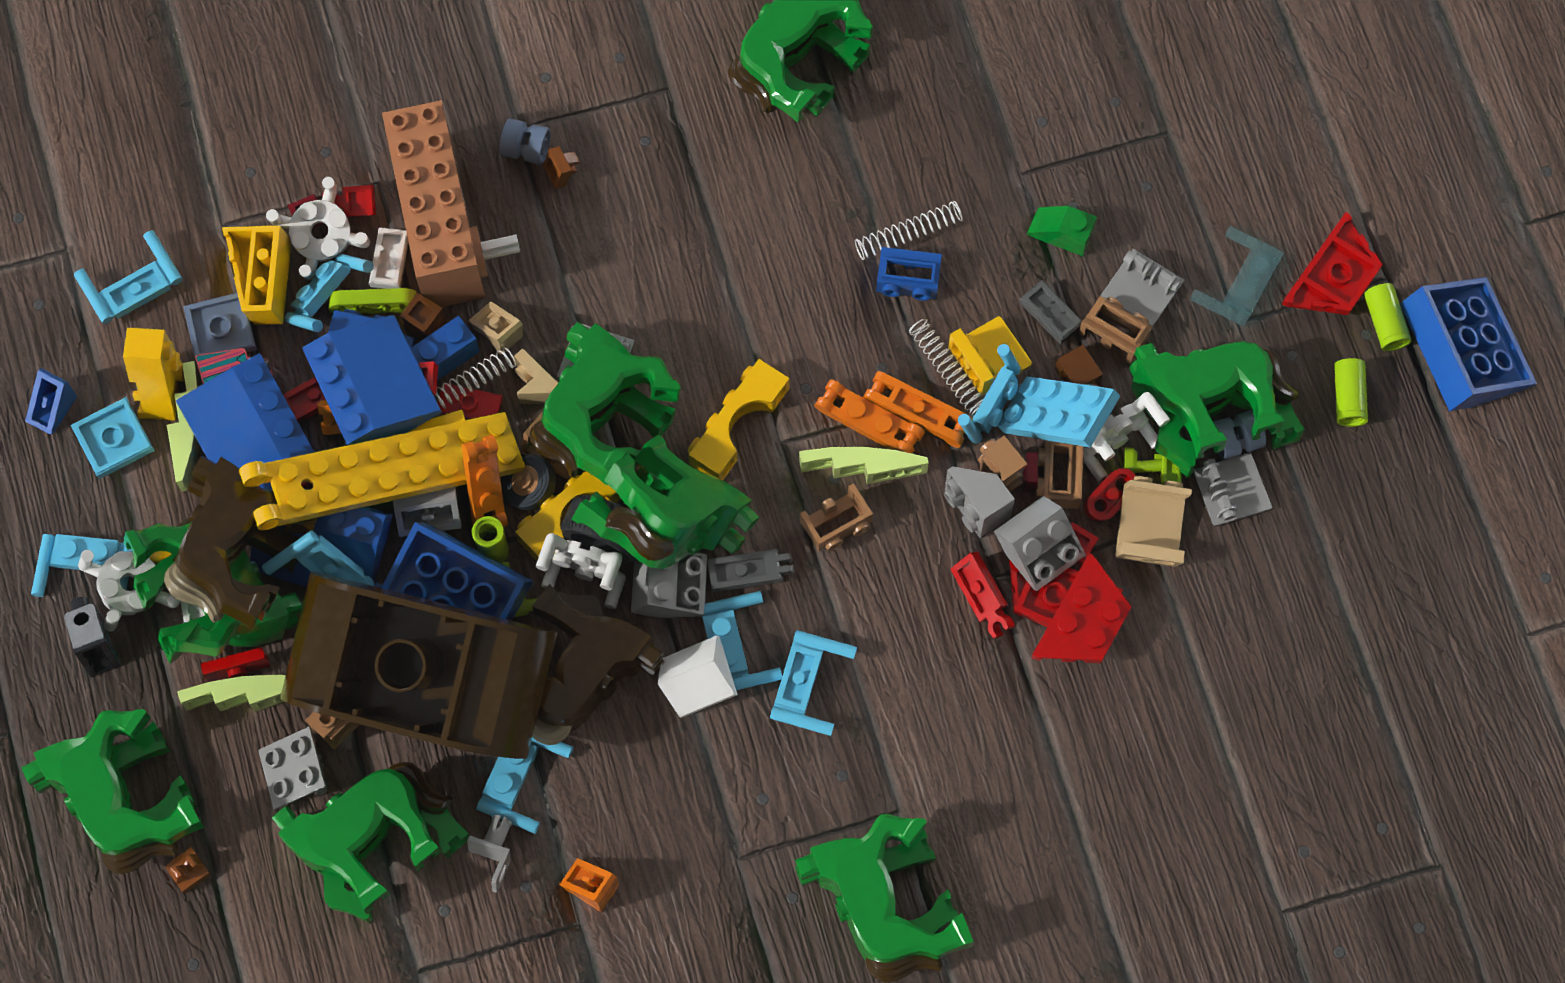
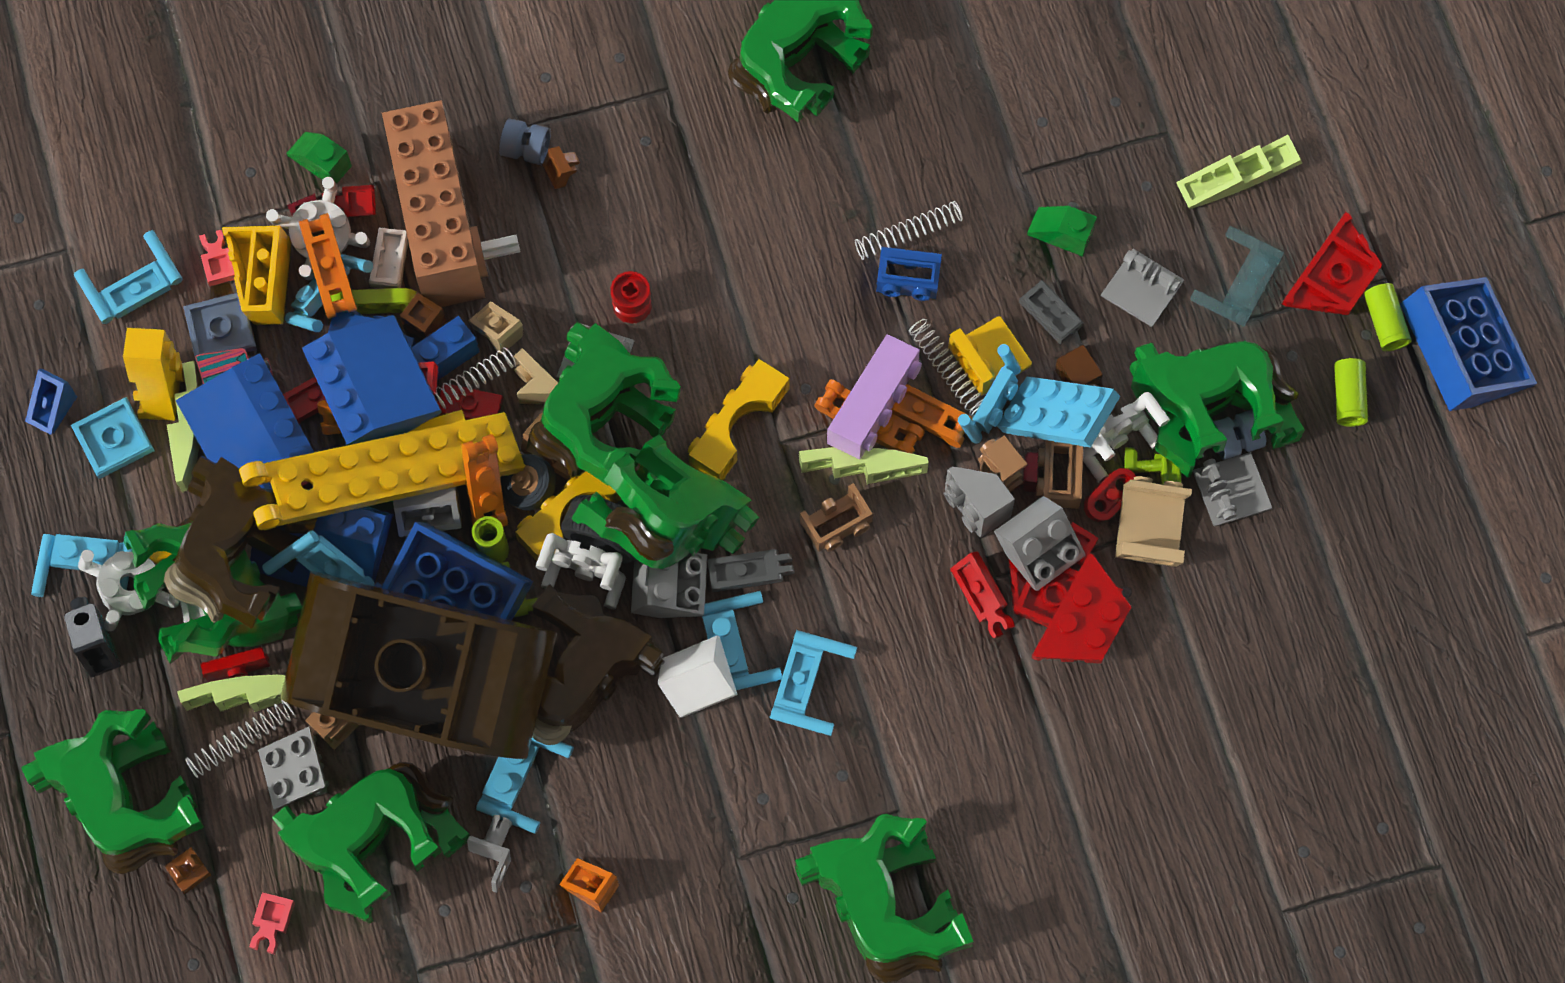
(216, 262): none -> coral plate
(233, 734): none -> white piece
(272, 917): none -> coral plate
(320, 156): none -> green slope
(327, 265): none -> orange plate
(631, 297): none -> red wheel
(873, 397): none -> lavender brick
(1112, 336): medium nougat window -> none
(1239, 173): none -> yellowish green slope

